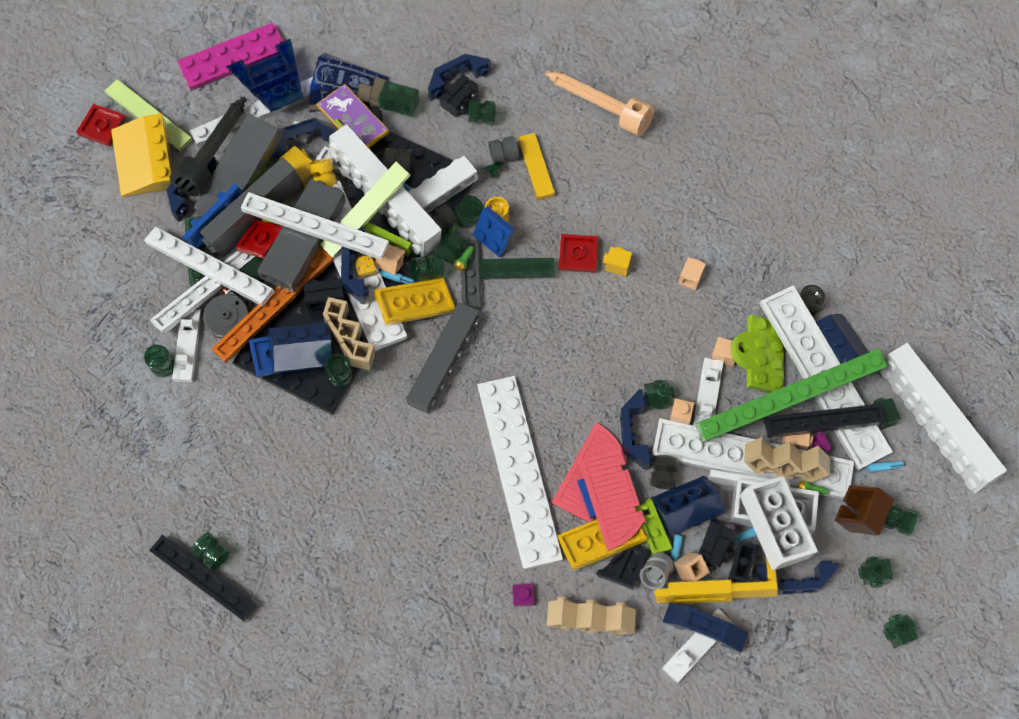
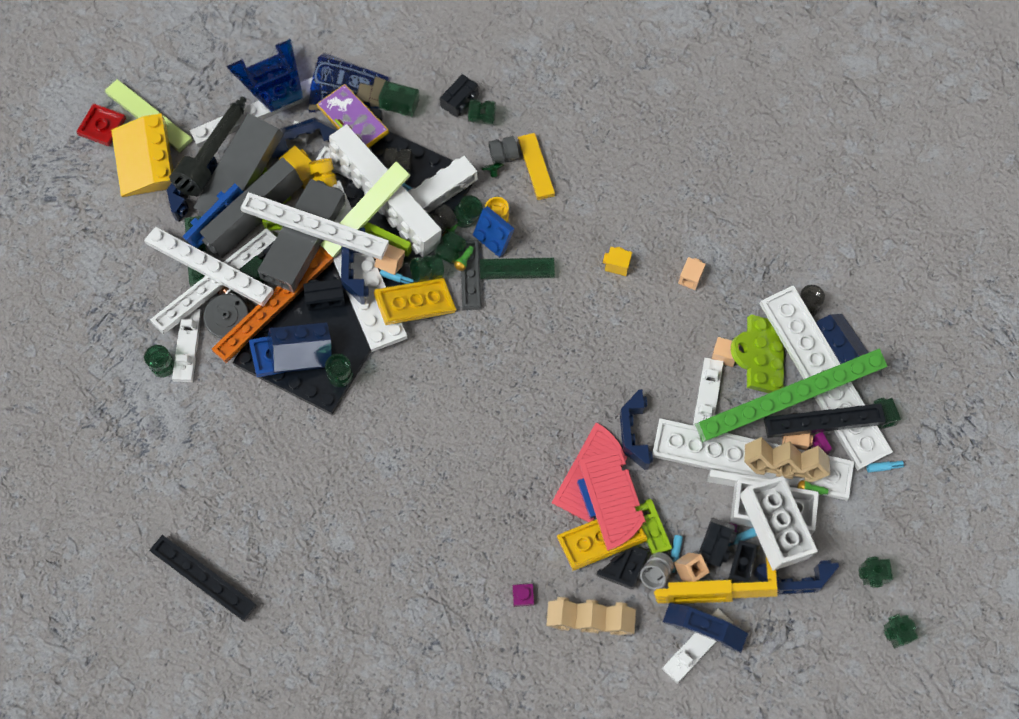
(211, 63): dark pink plate -> none
(212, 552): clear green wheel -> none
(258, 238): red plate -> none
(348, 334): tan brick -> none
(365, 266): yellow tile -> none
(443, 358): dark grey brick -> none
(478, 66): dark blue slope -> none
(519, 473): white plate -> none
(578, 253): red plate -> none
(634, 115): light nougat piece -> none
(659, 394): clear green brick -> none
(664, 474): clear smoke wheel -> none
(681, 411): light nougat brick -> none
(688, 505): dark blue slope -> none
(872, 509): reddish brown piece -> none
(906, 520): clear green wheel -> none
(942, 419): white brick -> none

